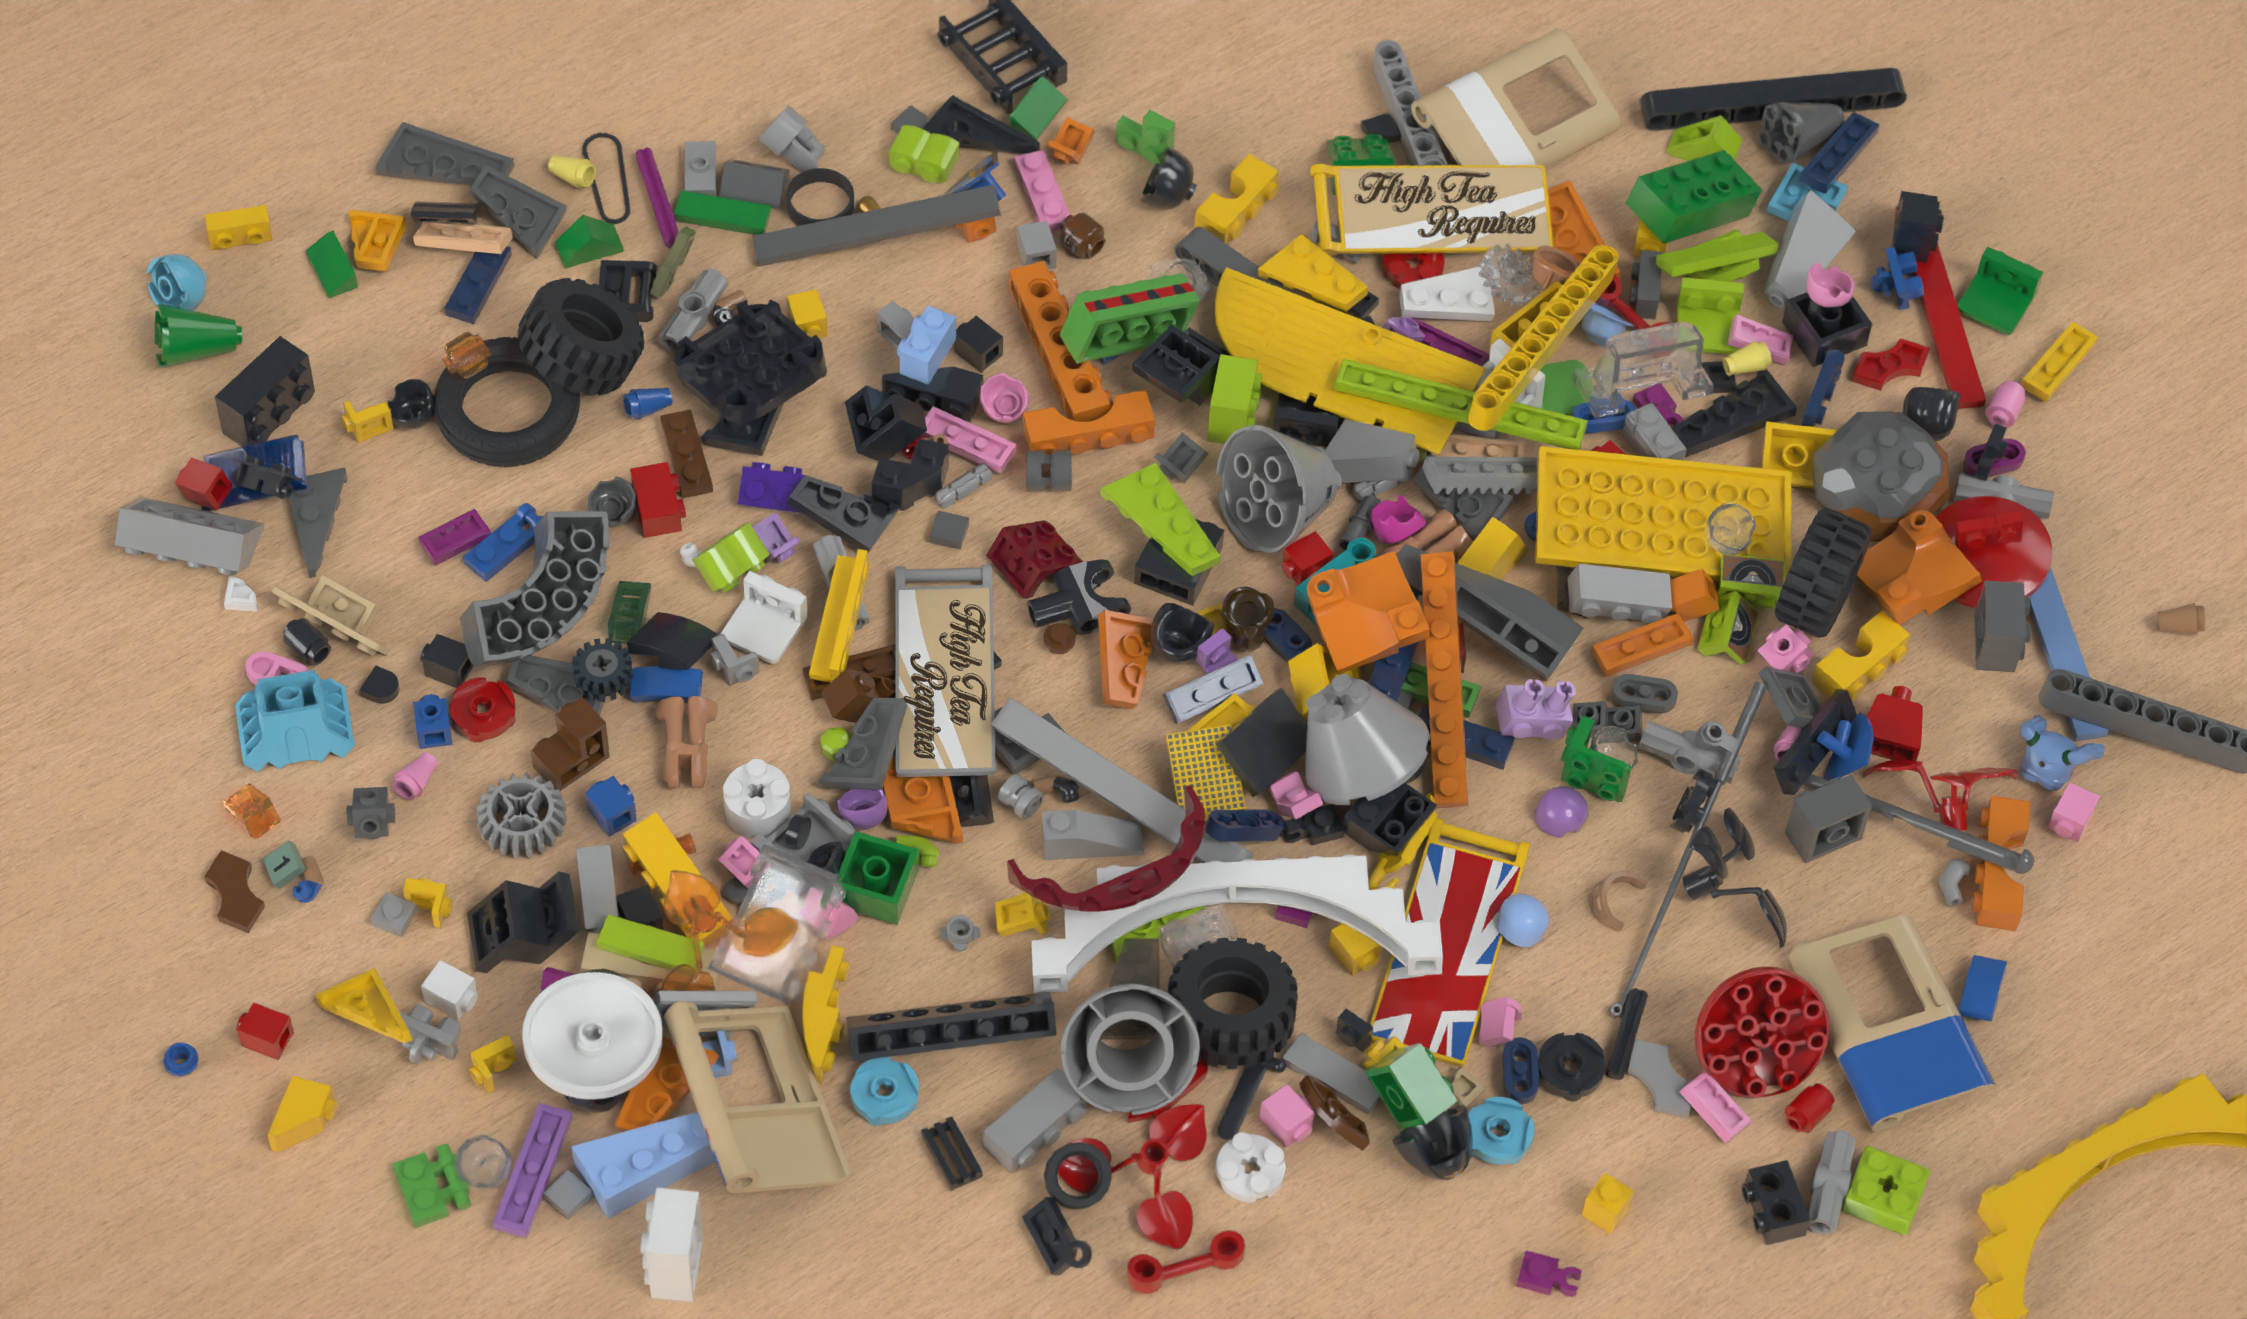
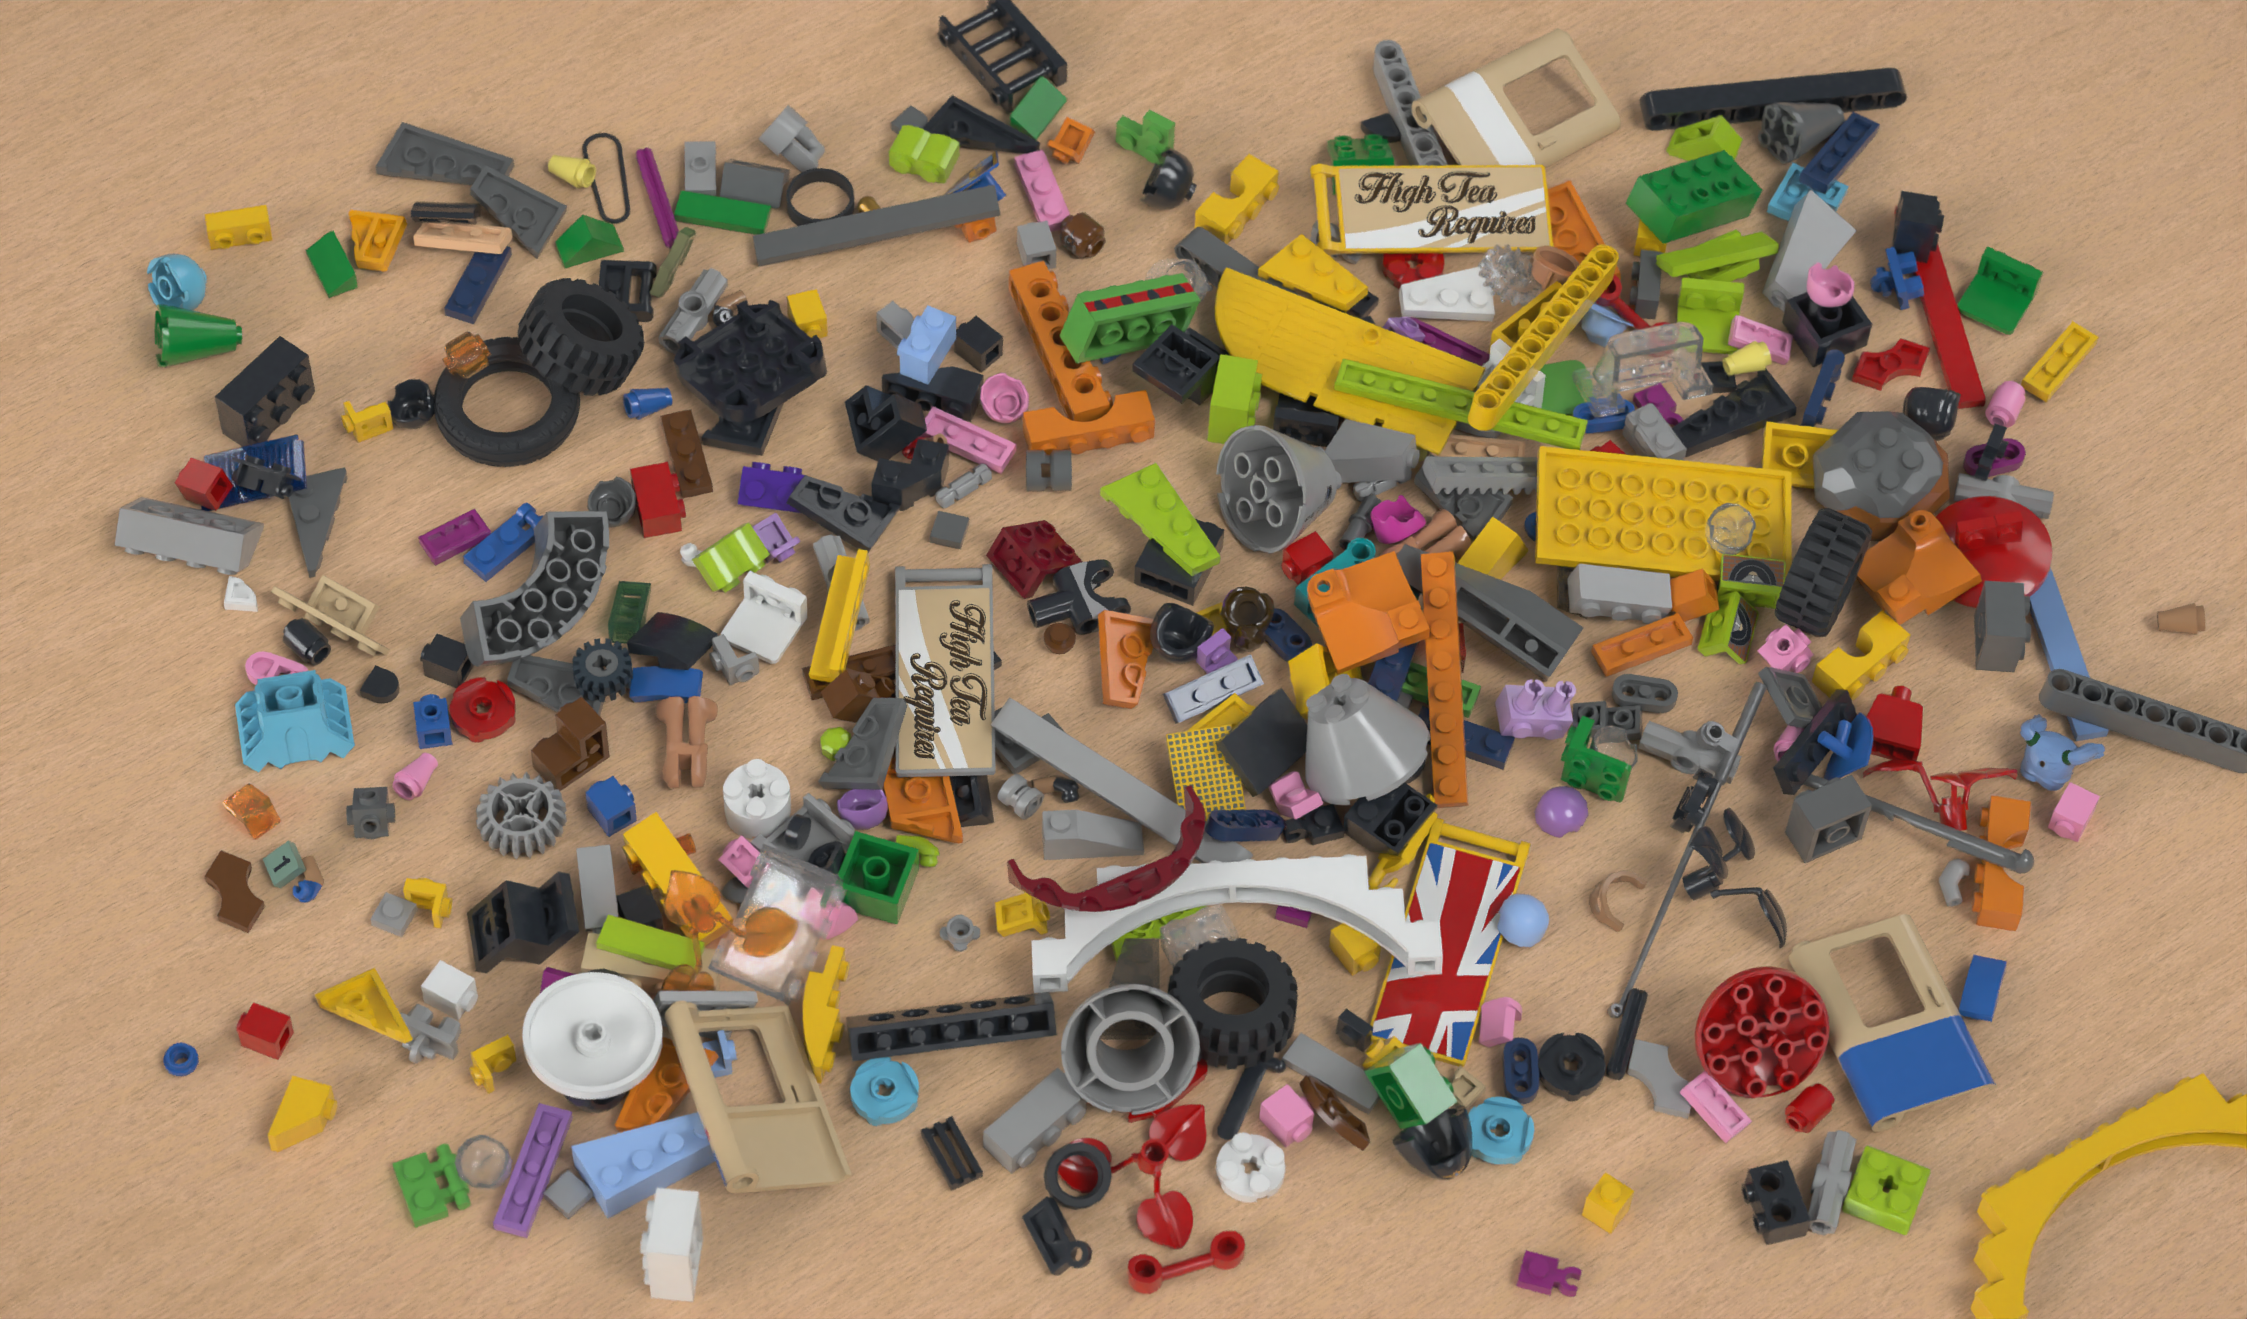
(1181, 458): dark grey bracket -> none

